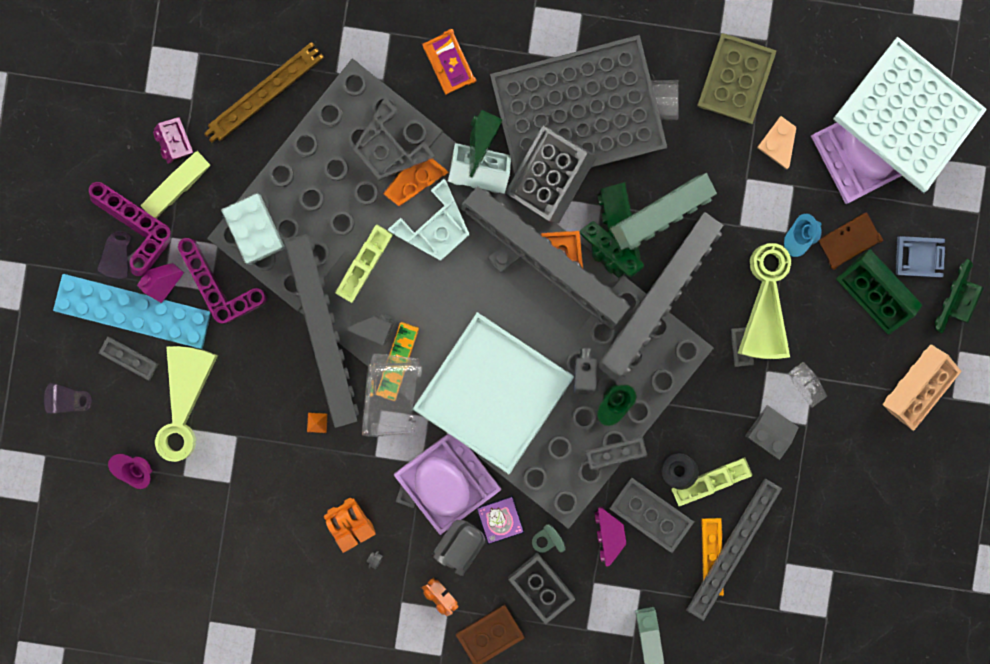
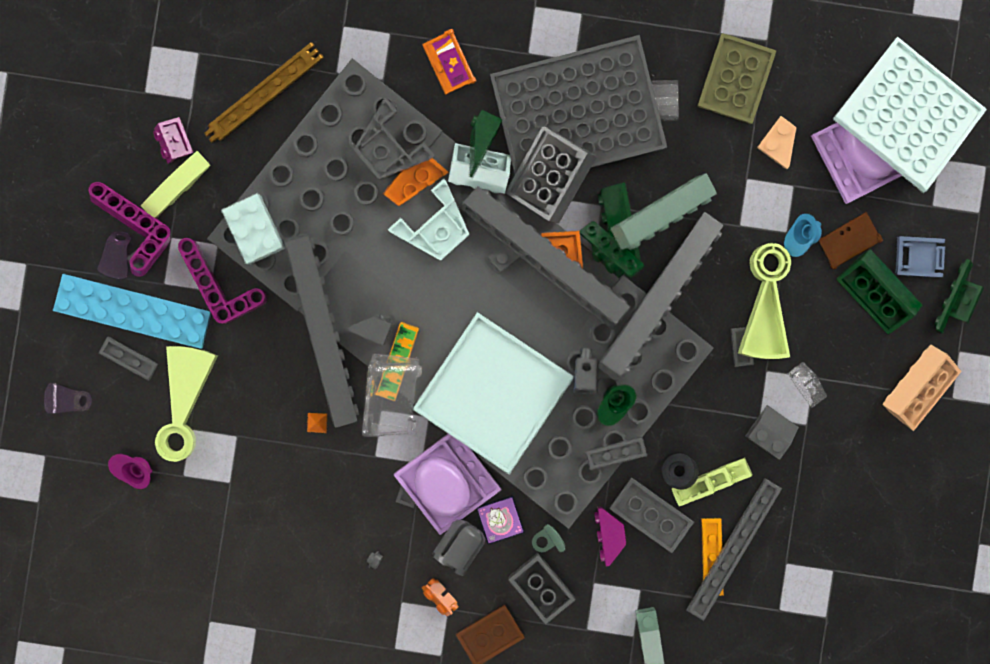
(160, 281): magenta slope -> none
(348, 523): orange hips -> none
(364, 263): yellowish green slope -> none

